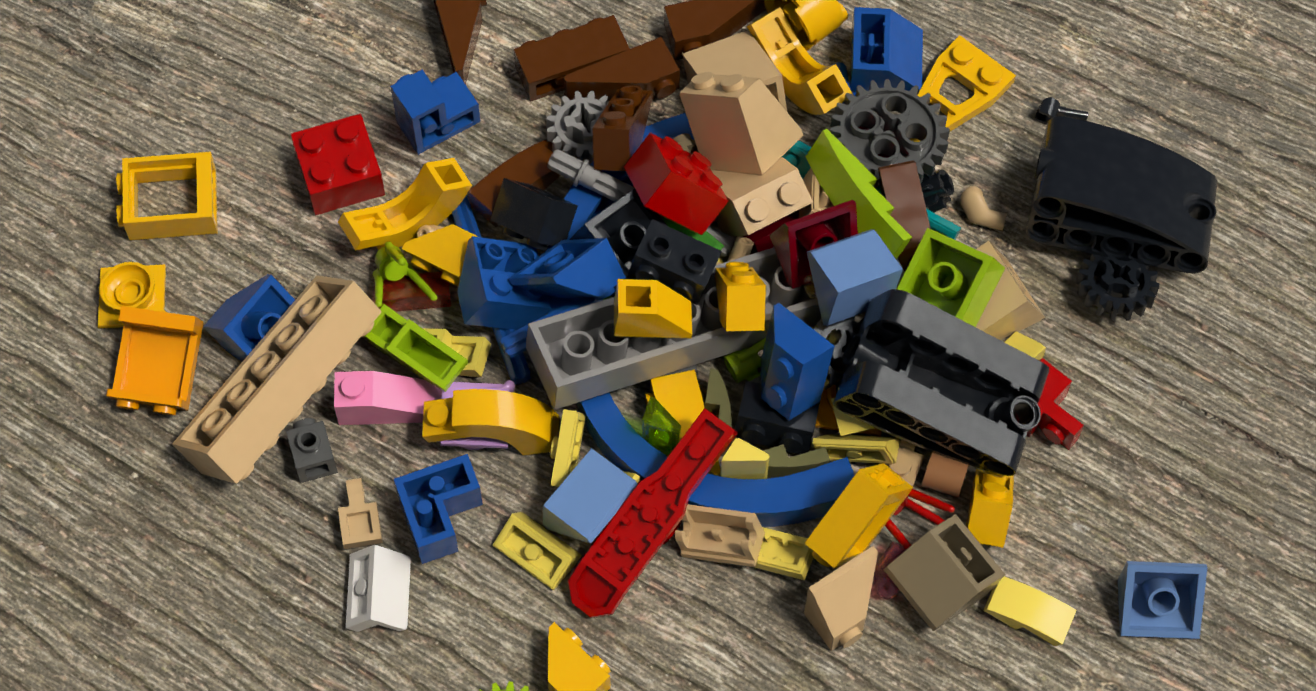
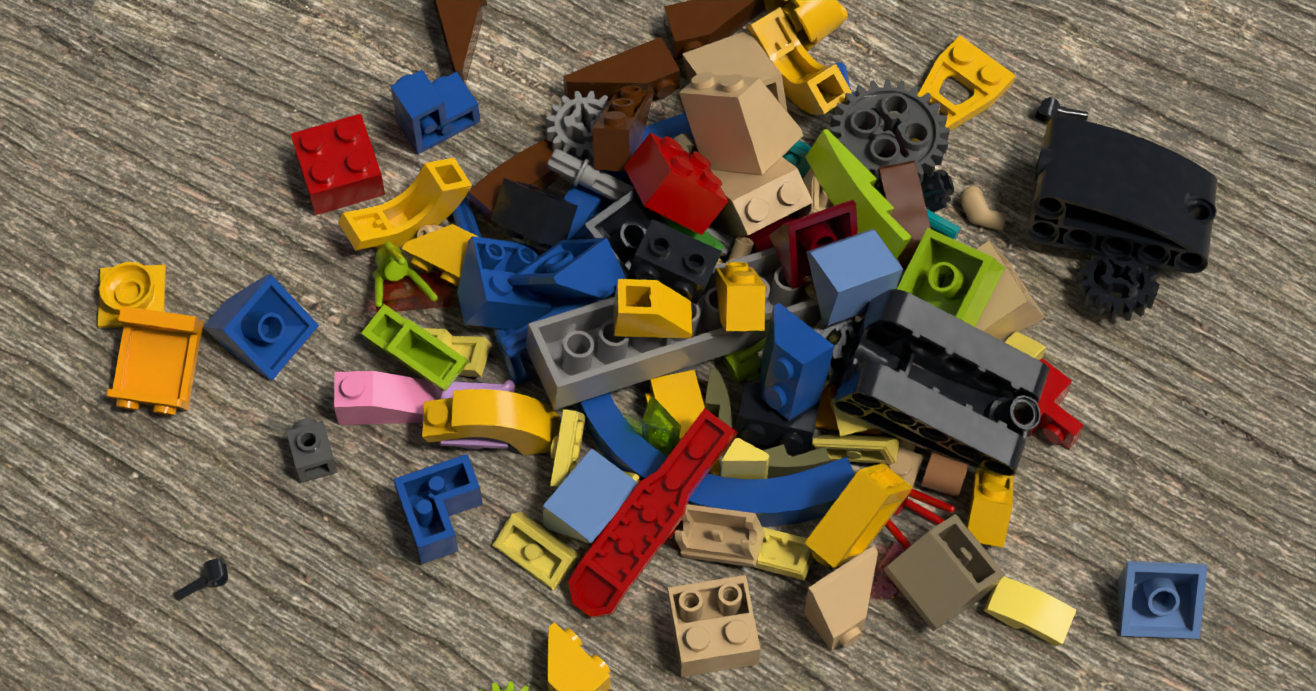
(168, 168): yellow window -> none
(215, 576): none -> black hand
(277, 379): tan brick -> none
(360, 519): tan plate -> none
(378, 589): white panel -> none
(546, 61): reddish brown brick -> none
(713, 626): none -> tan slope
(885, 48): blue slope -> none

